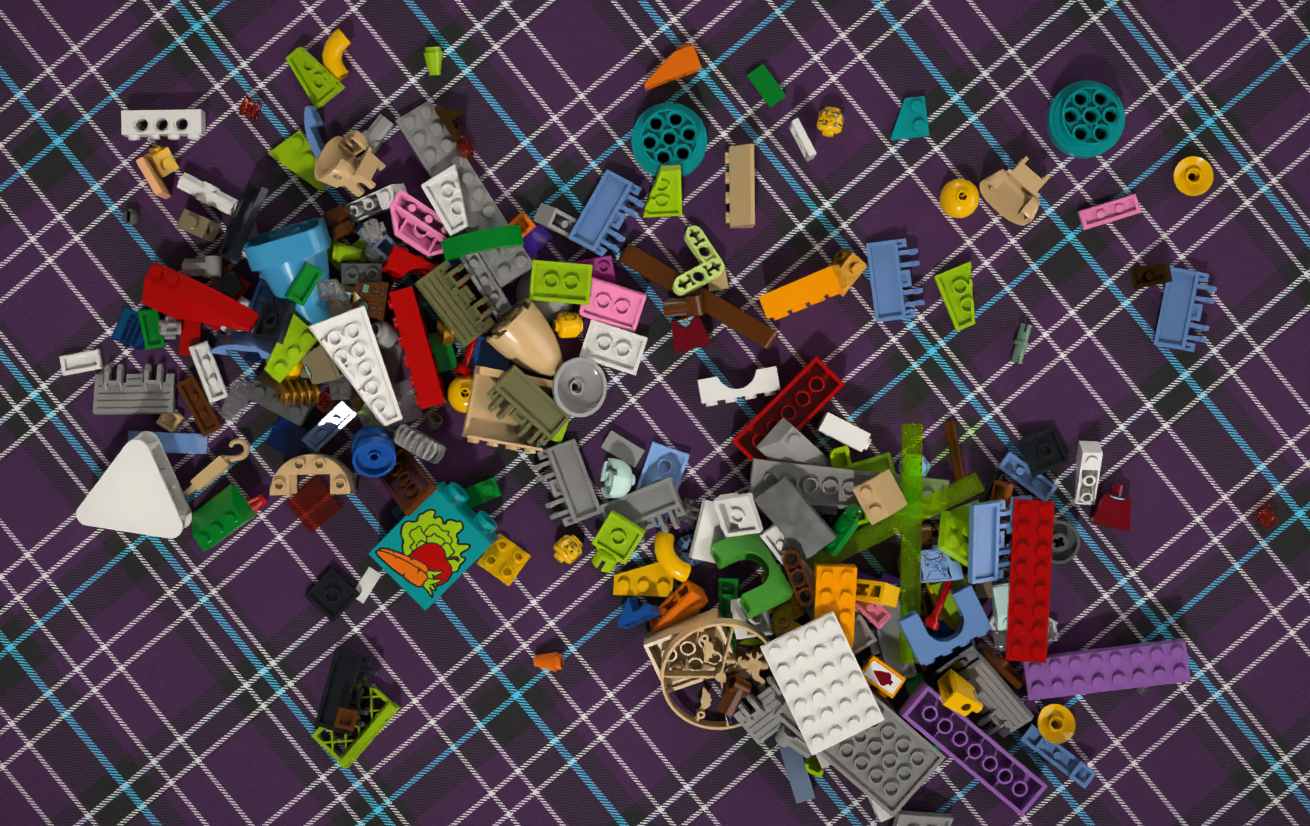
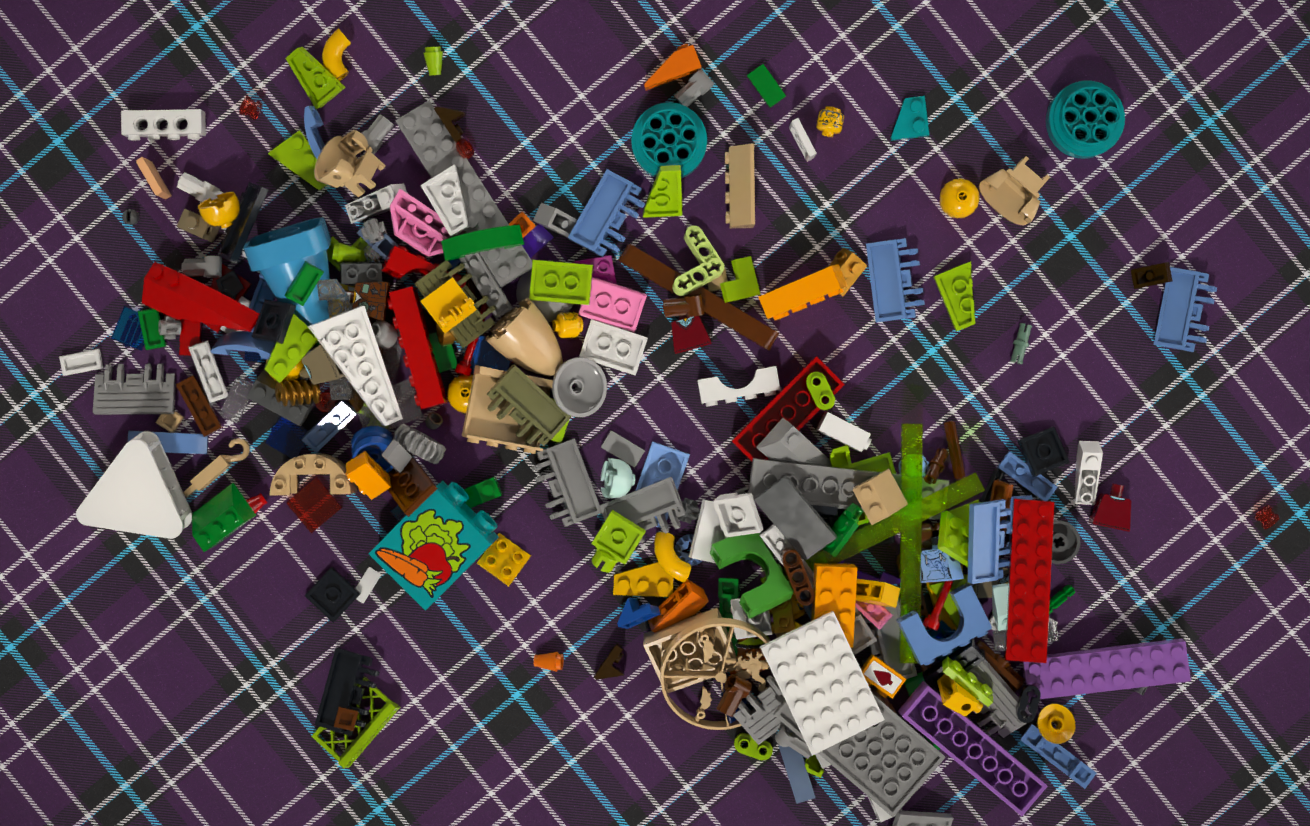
(162, 160): yellow bracket -> none
(220, 210): none -> yellow cylinder
(340, 224): reddish brown wheel -> none
(367, 475): none -> light orange brick
(396, 456): none -> light grey tile
(448, 305): none -> yellow hinge
(567, 549): yellow head -> none
(607, 668): none -> dark brown slope
(697, 86): none -> light grey piece
(745, 283): none -> lime tile
(752, 748): none -> lime plate
(819, 391): none -> lime plate
(936, 466): none -> reddish brown pin
(967, 681): none -> lime plate
(1023, 702): none -> black beam
(1060, 597): none -> green axle
(1109, 212): bright pink tile -> none
(1200, 169): yellow dish -> none

